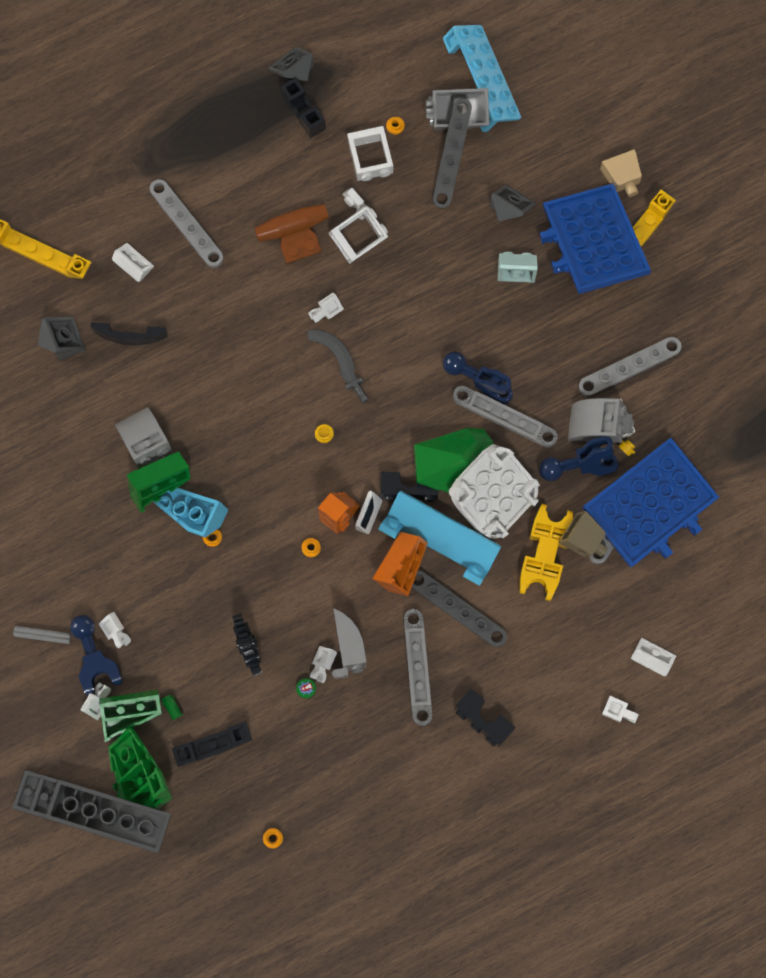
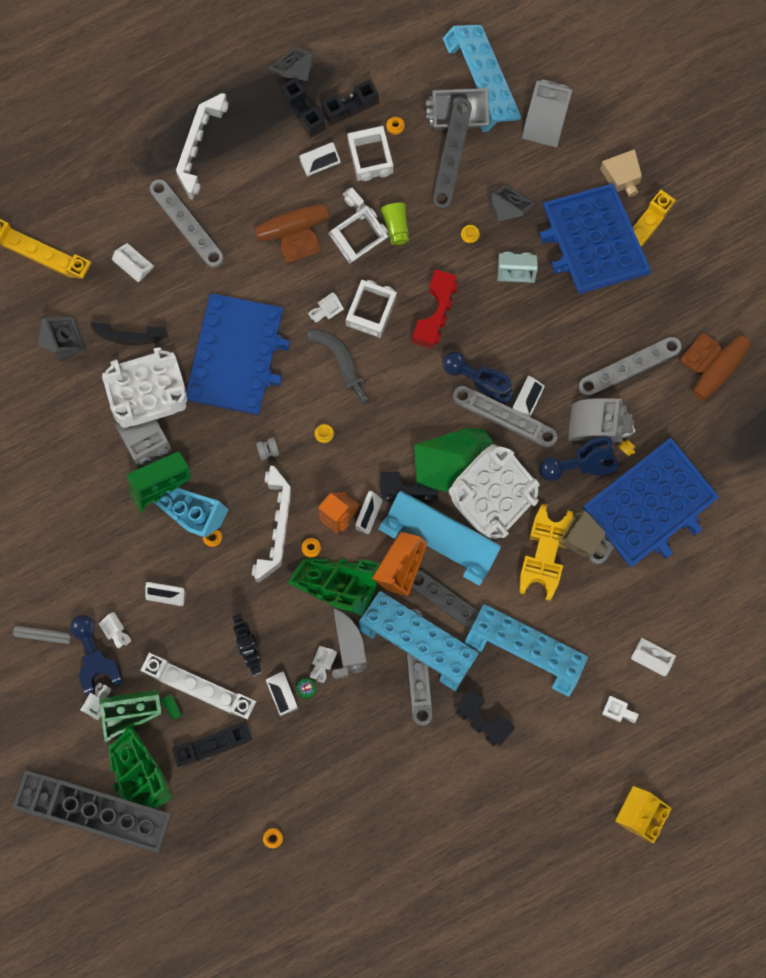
(145, 388): none -> white plate
(165, 594): none -> white slope
(197, 687): none -> white slope
(214, 107): none -> white slope
(236, 354): none -> blue hinge
(263, 450): none -> light grey wheel
(266, 567): none -> white slope
(281, 693): none -> white slope
(319, 159): none -> white slope
(339, 109): none -> black arch
(339, 584): none -> green wedge
(365, 325): none -> white window
(396, 222): none -> lime plant
(418, 638): none -> medium azure bracket
(427, 330): none -> red arch
(470, 234): none -> yellow plate
(528, 396): none -> white slope
(528, 645): none -> medium azure bracket
(547, 113): none -> light grey piece
(643, 814): none -> yellow slope
(714, 363): none -> dark orange plate

